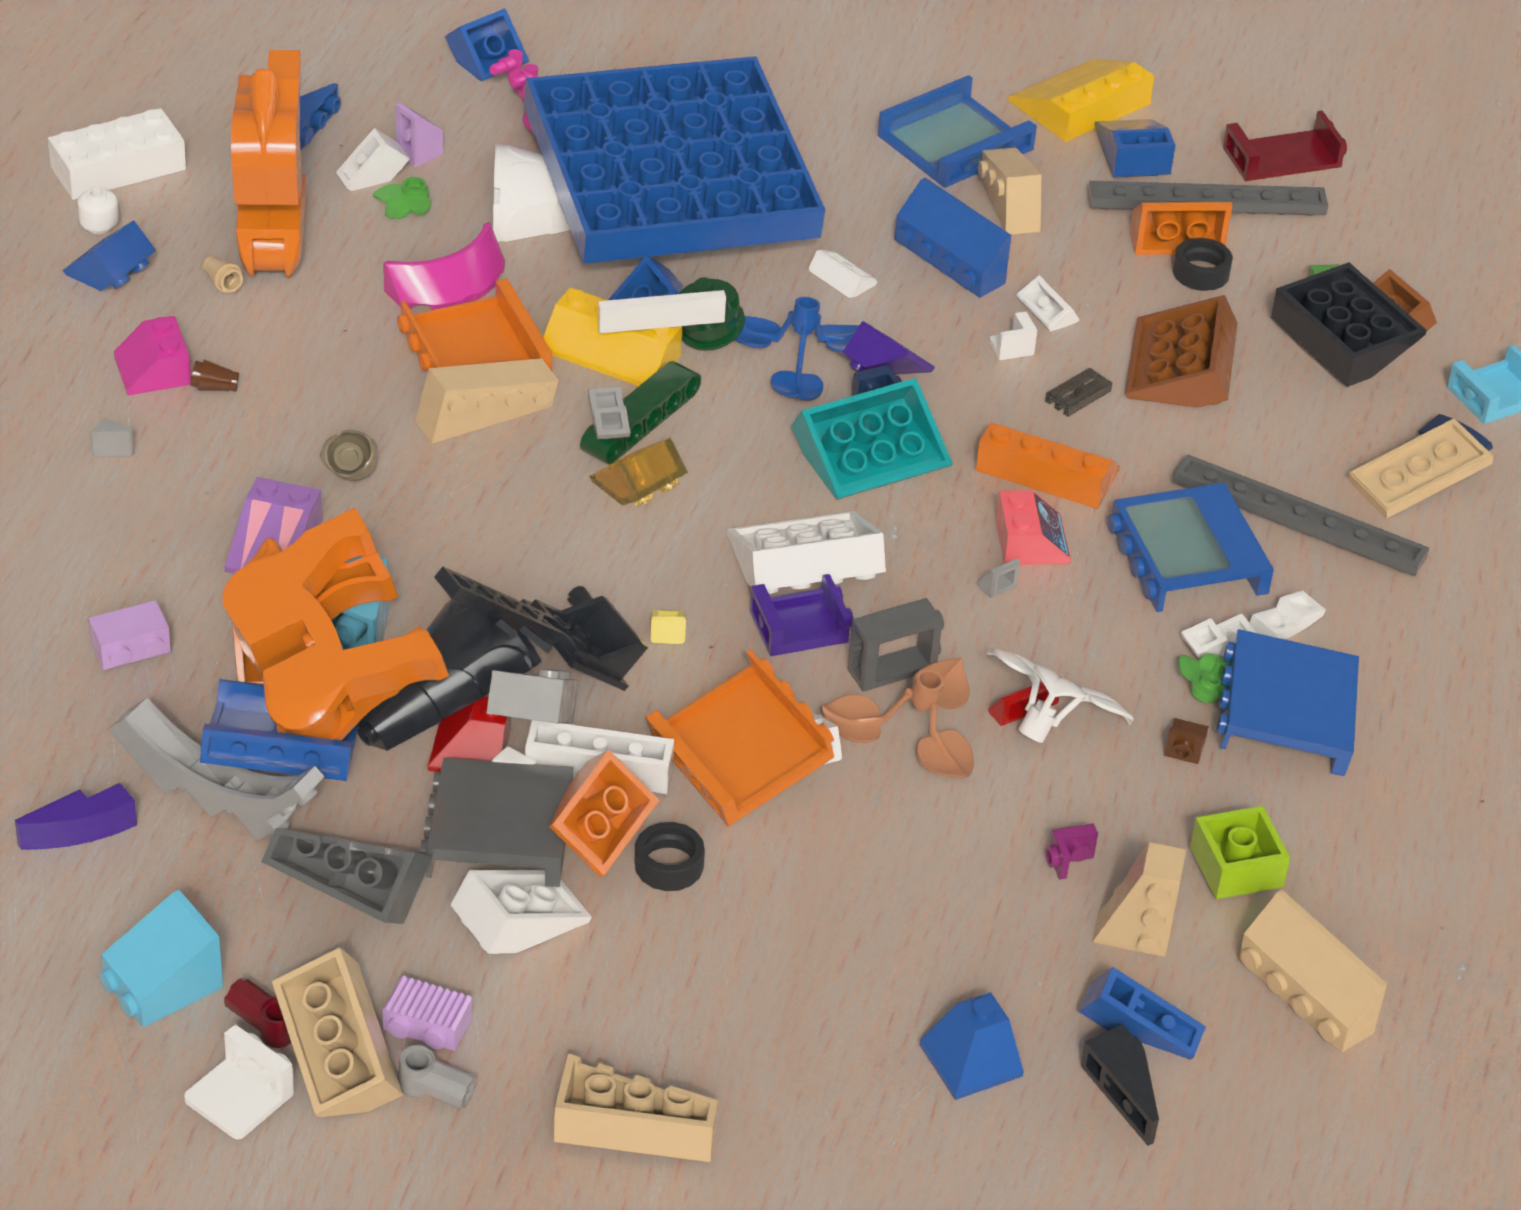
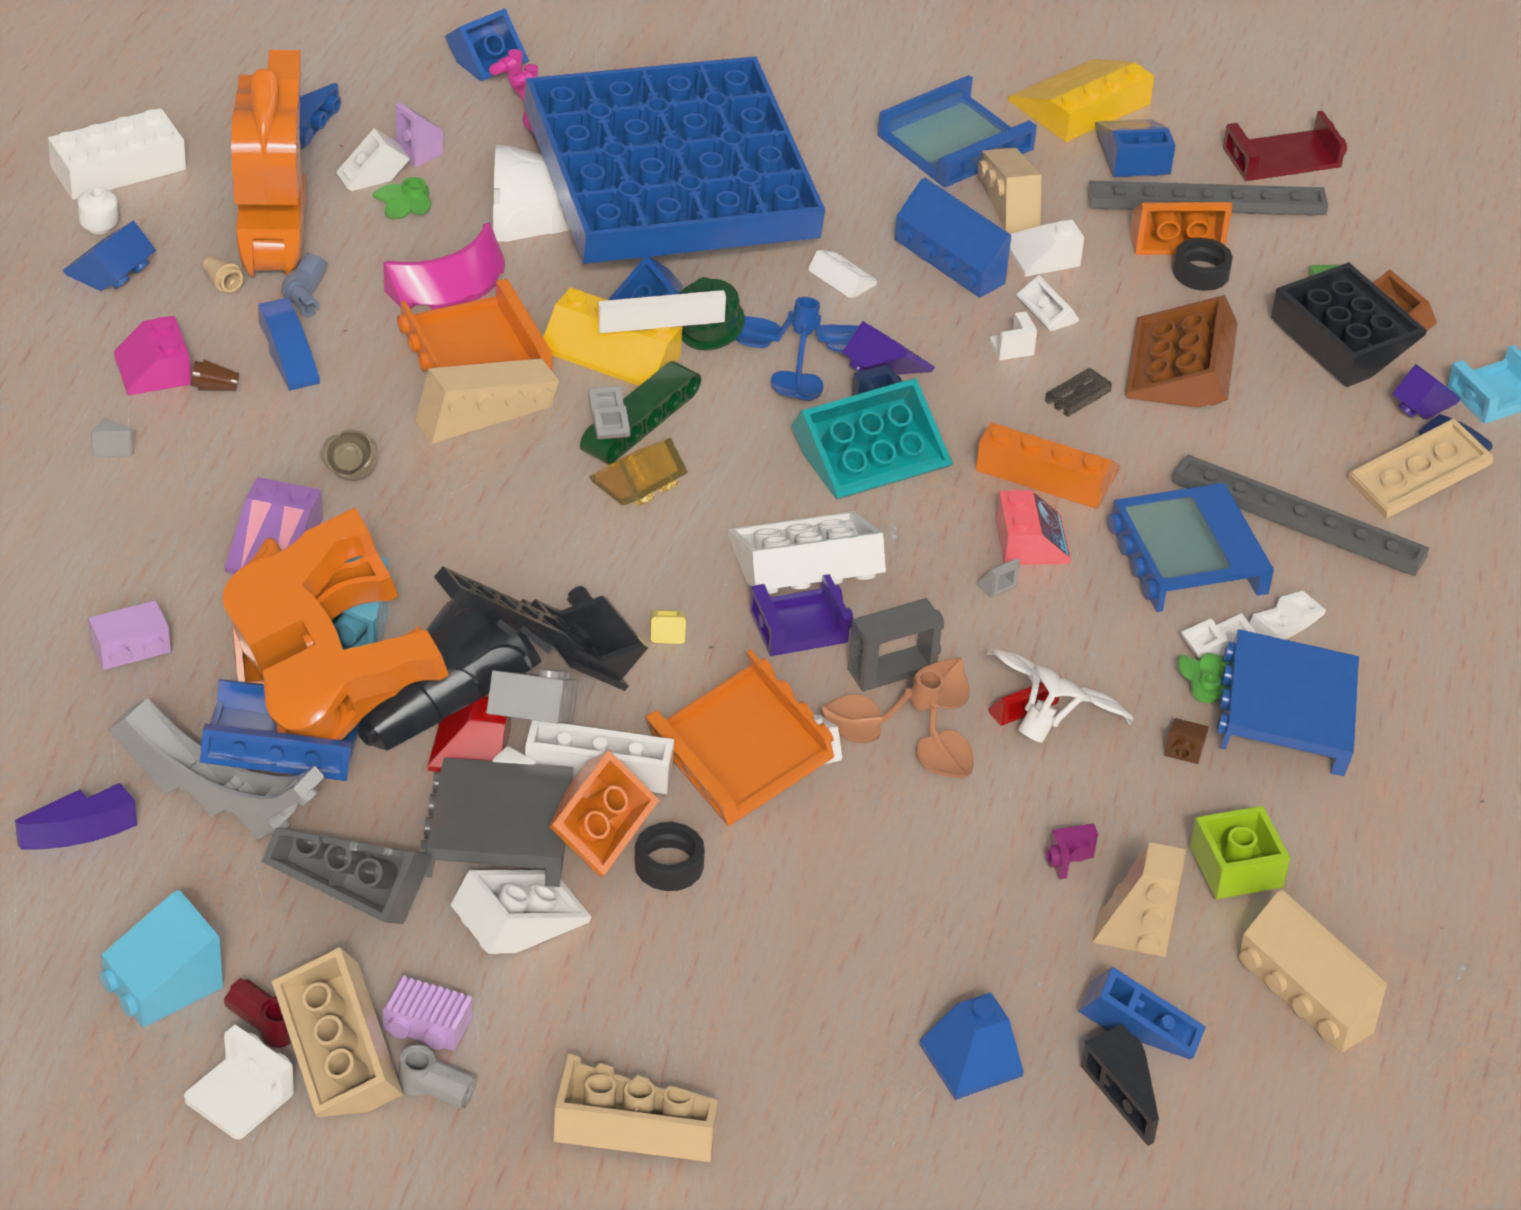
(288, 343): none -> blue slope
(303, 282): none -> sand blue arm
(1047, 248): none -> white slope
(1424, 394): none -> dark purple slope

